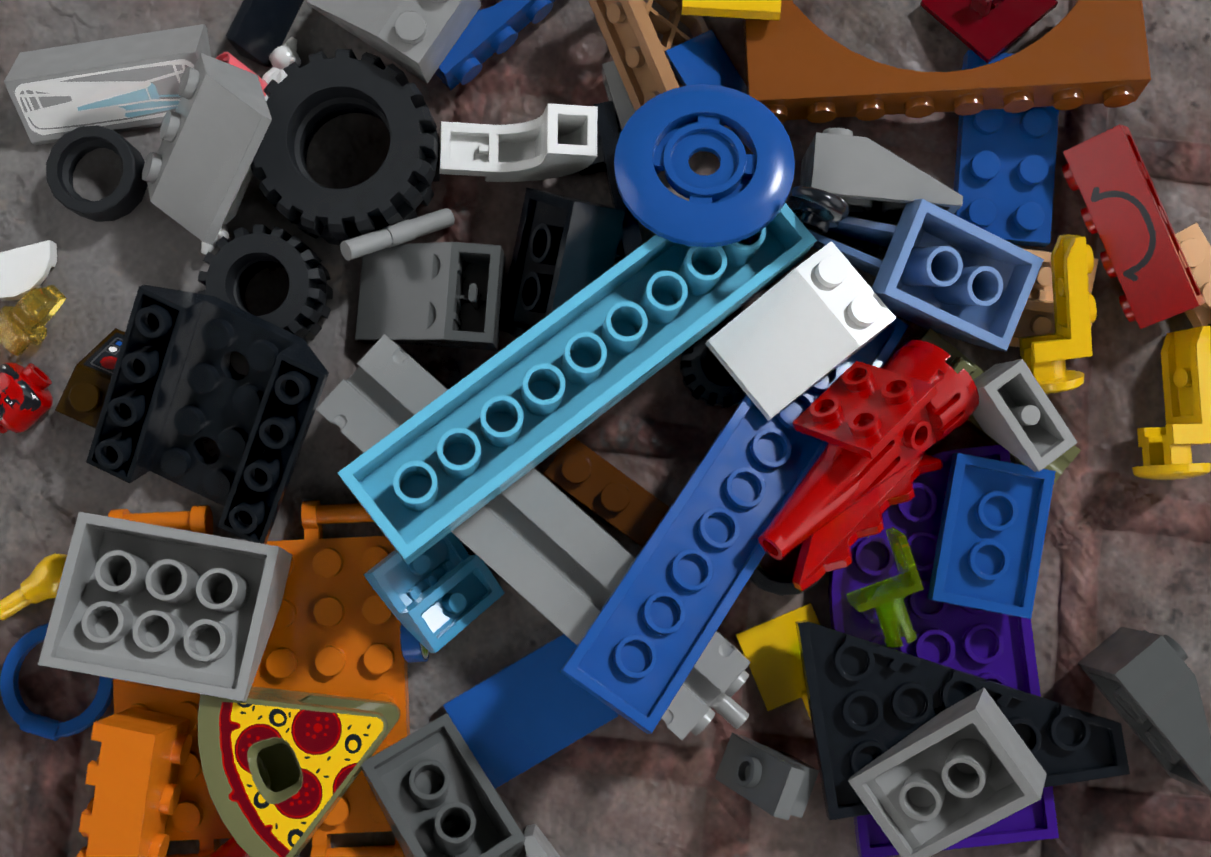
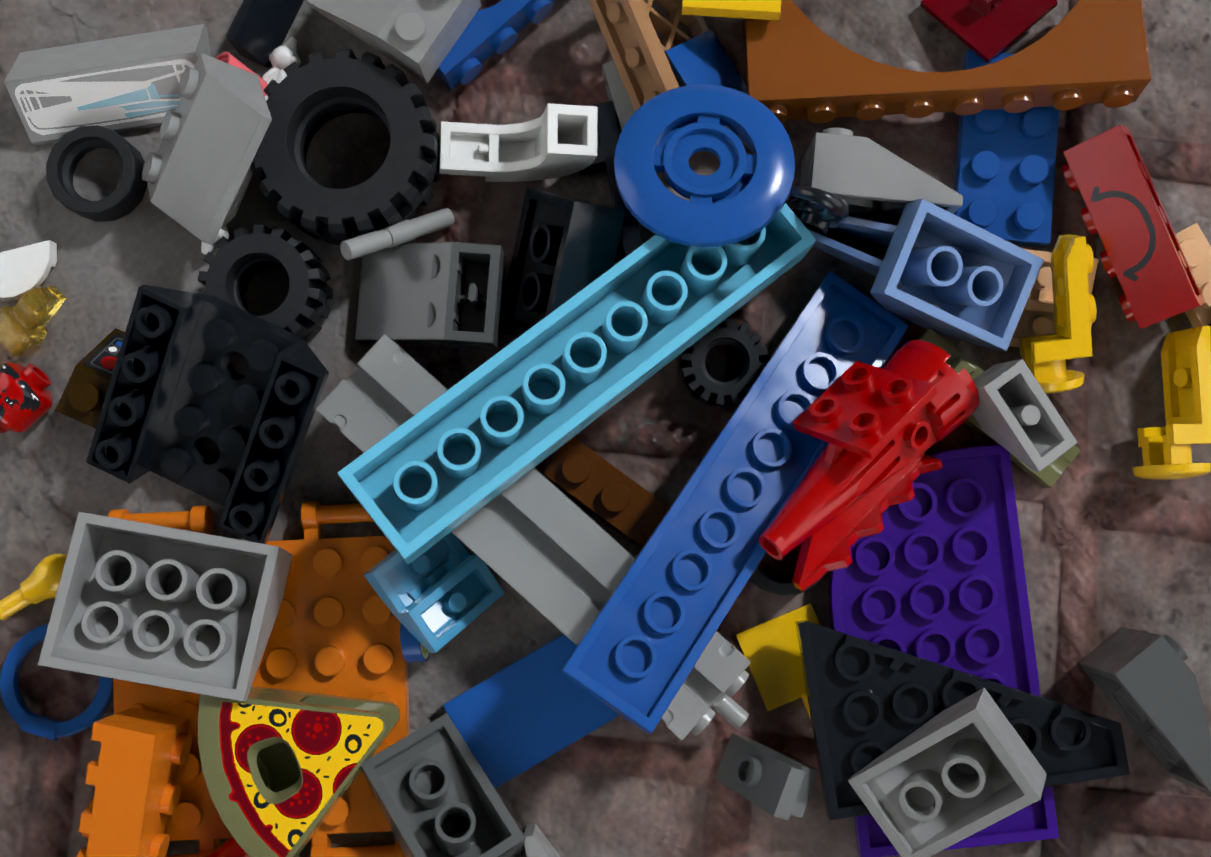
(800, 330): white slope -> none
(889, 594): clear neon green bracket -> none
(991, 535): blue plate -> none

